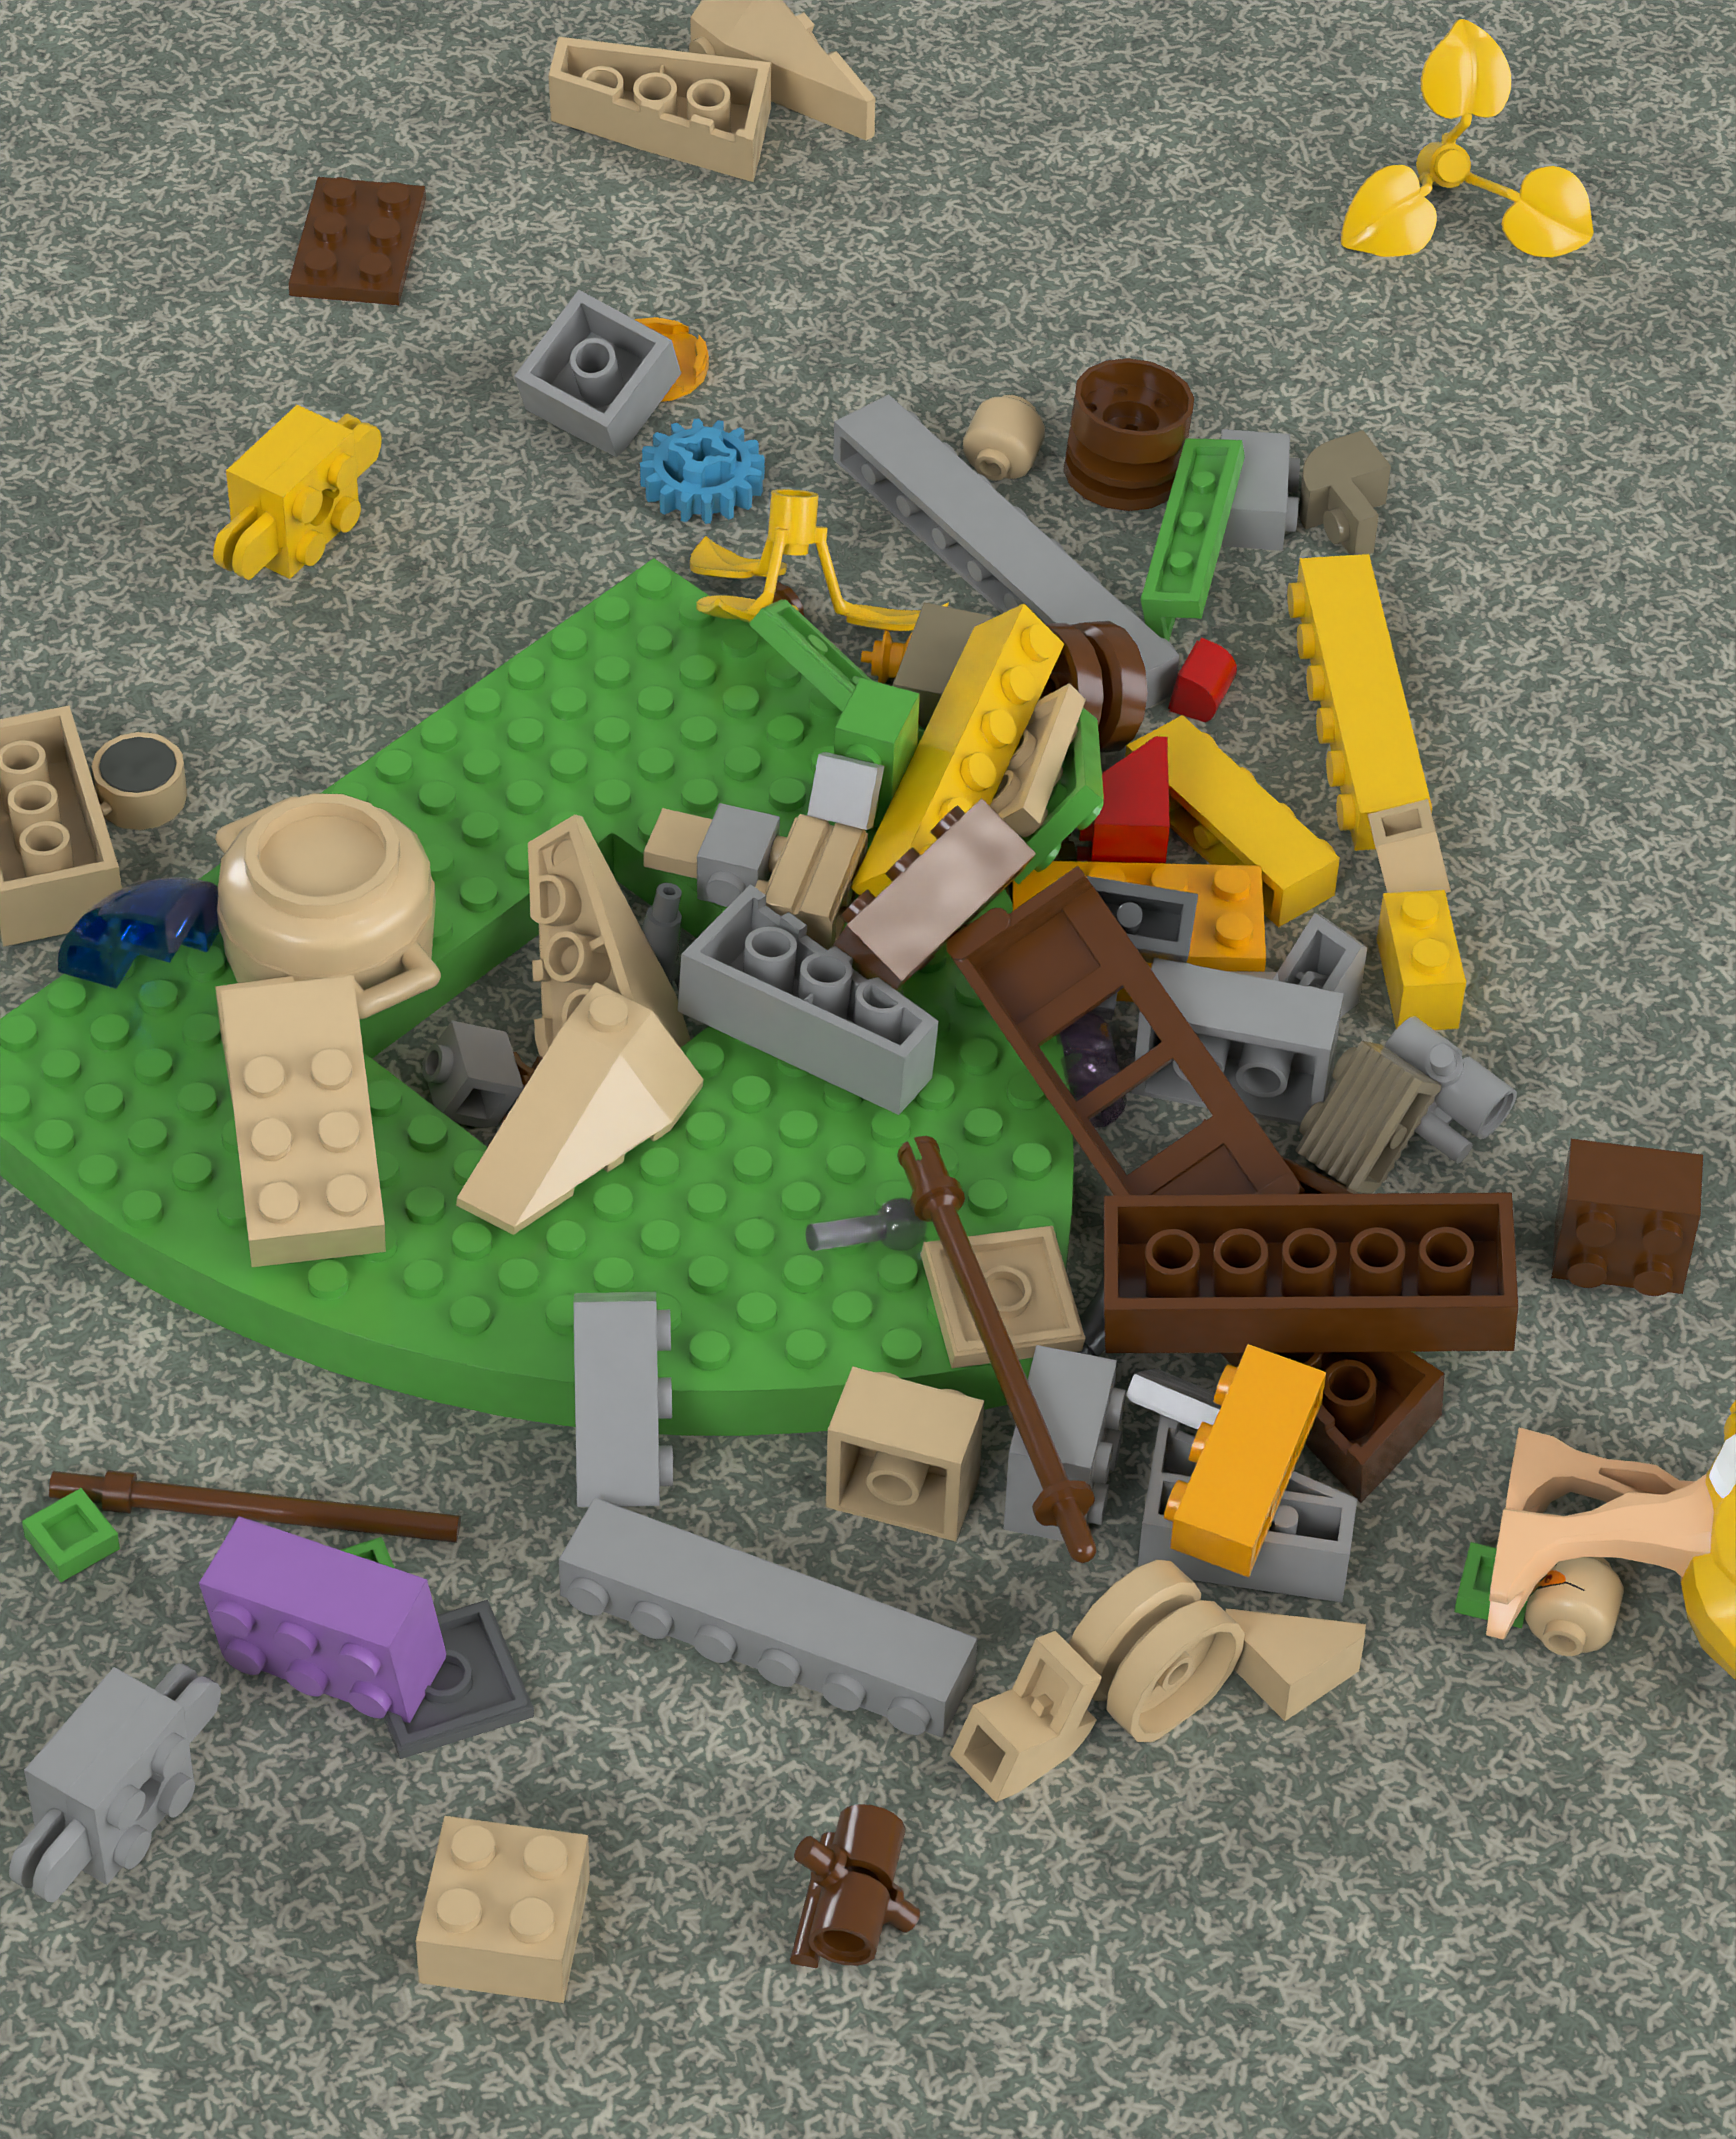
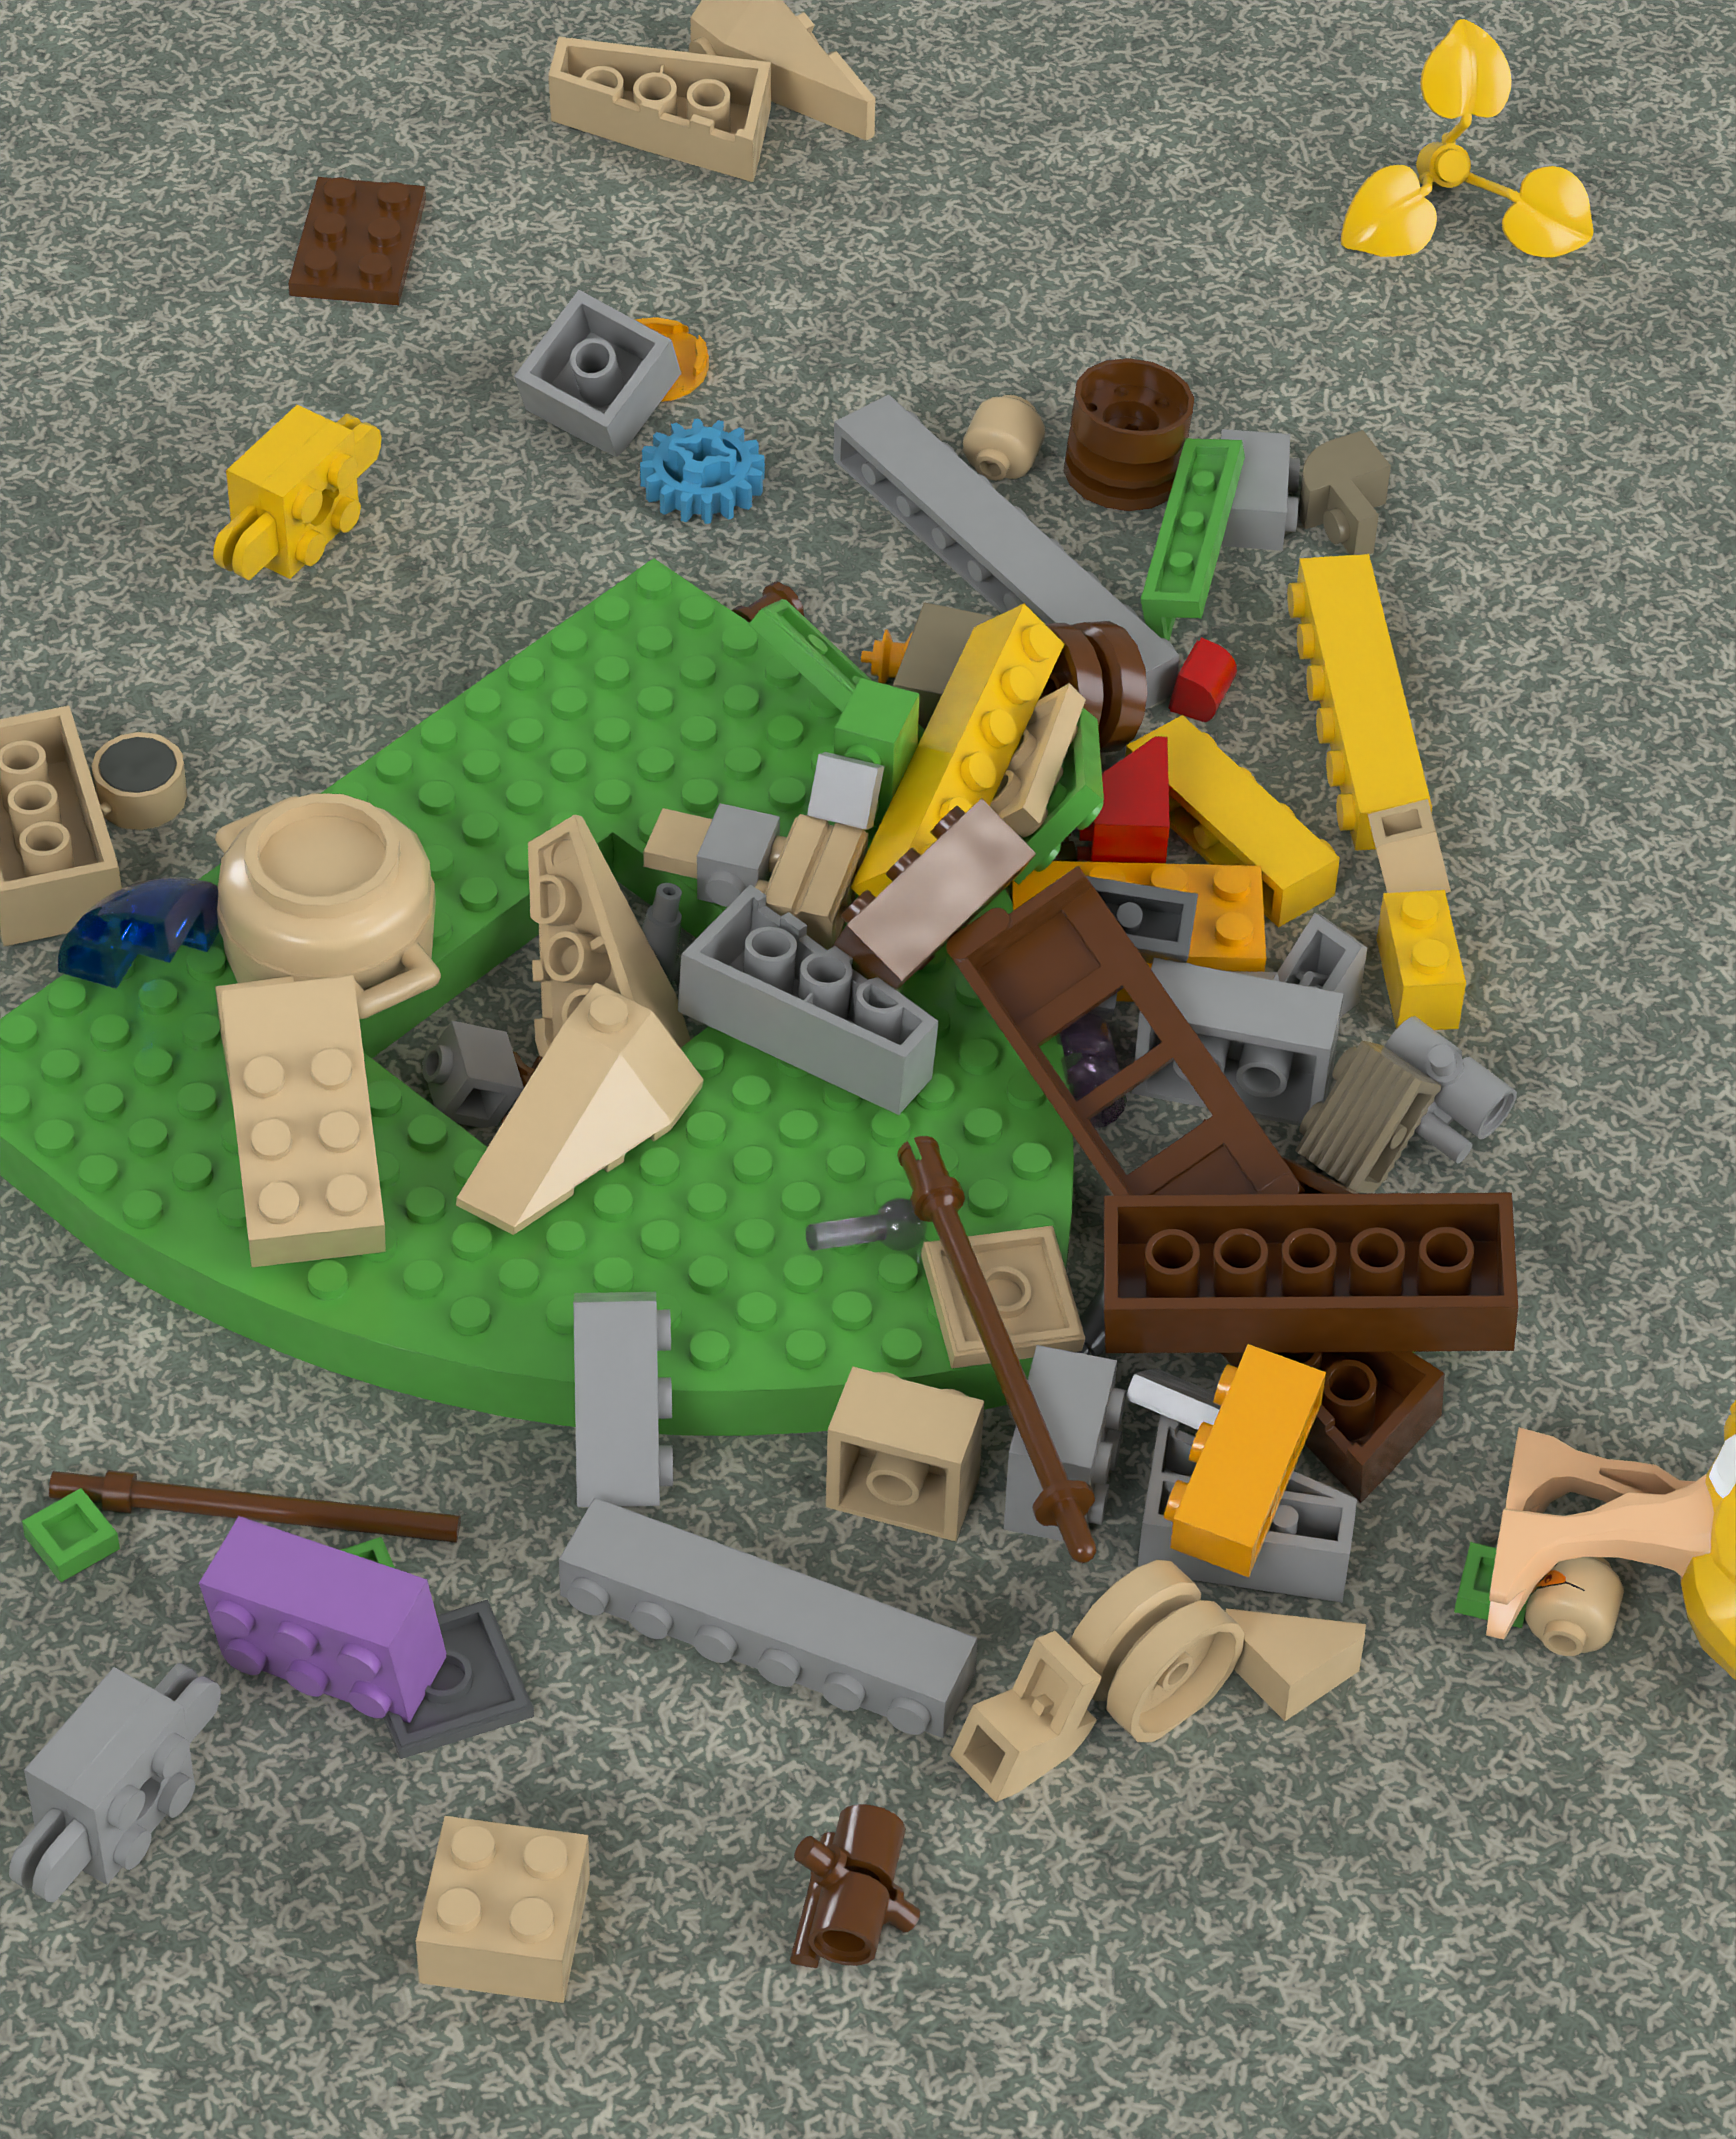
(789, 533): yellow plant -> none
(1627, 1217): reddish brown brick -> none

